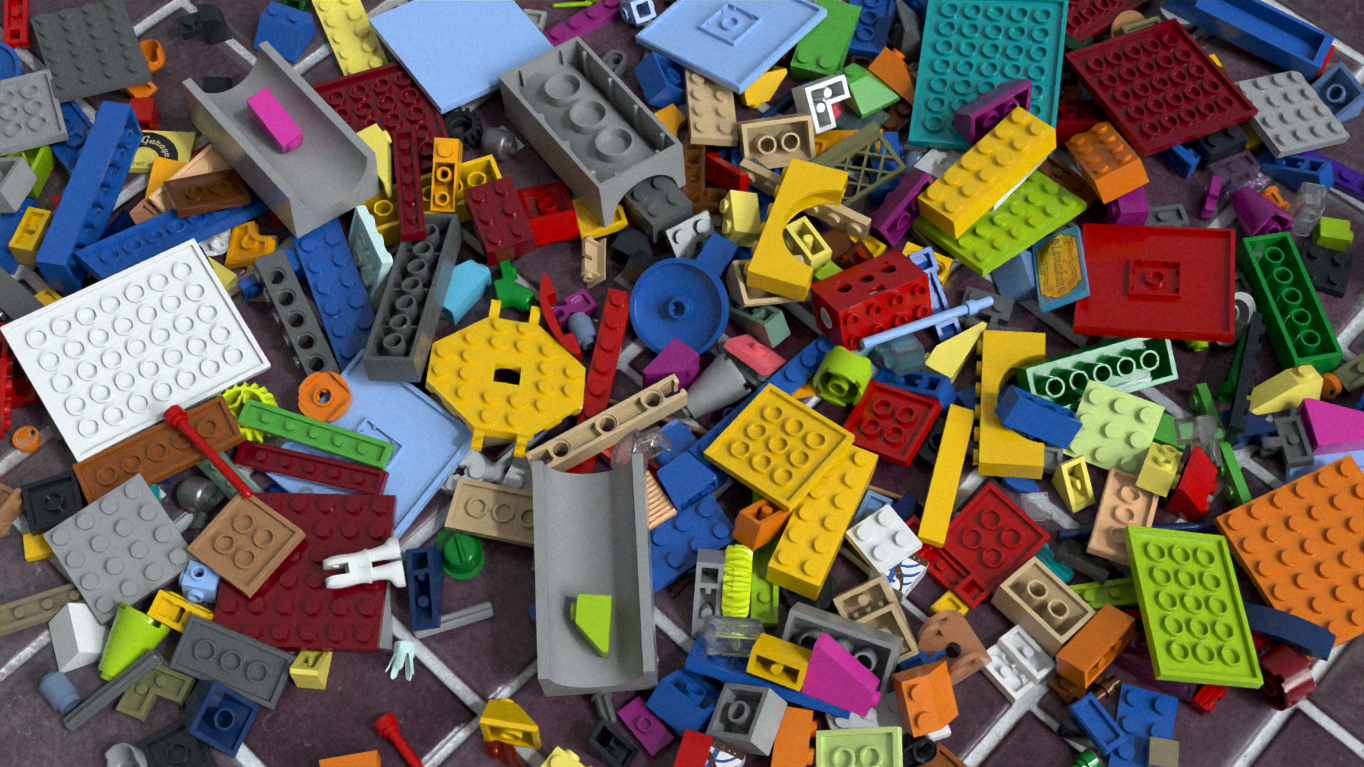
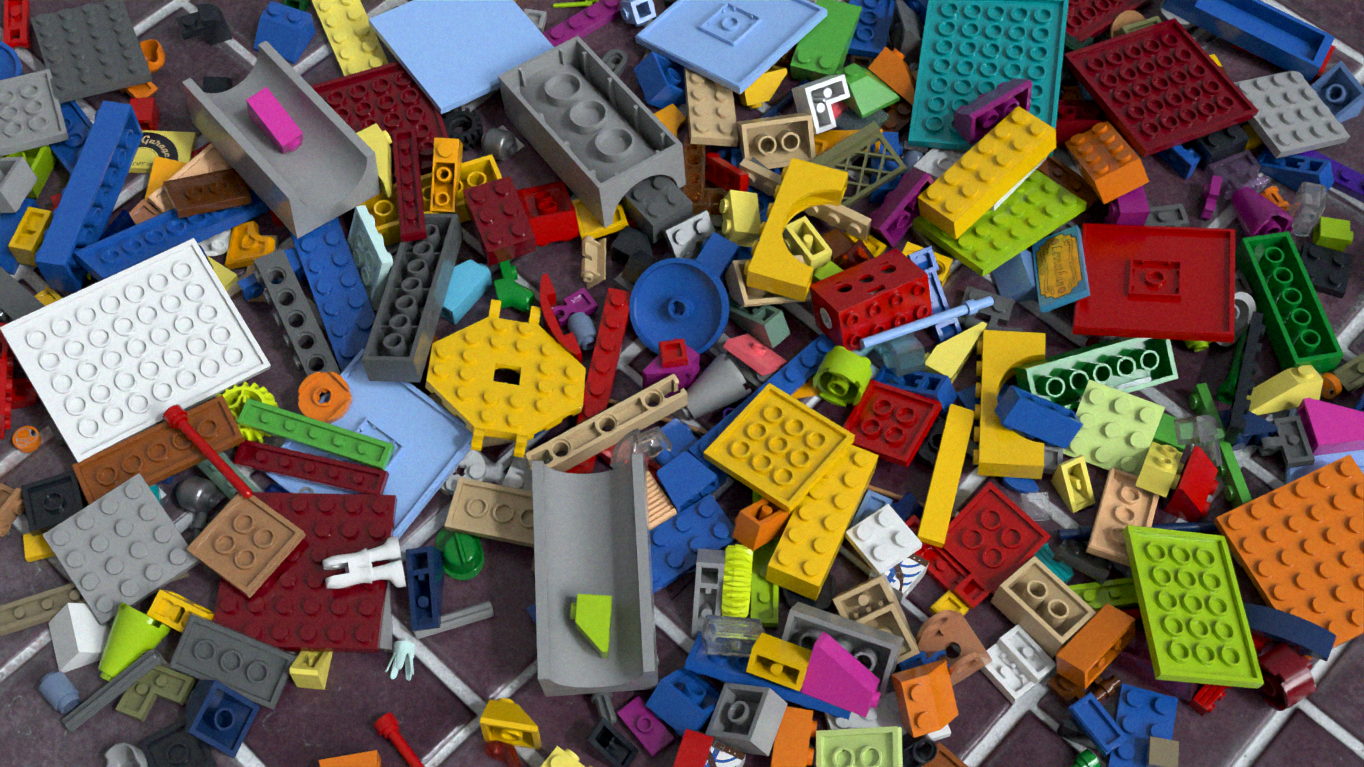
(199, 583): light blue brick -> none
(673, 353): none -> red tile

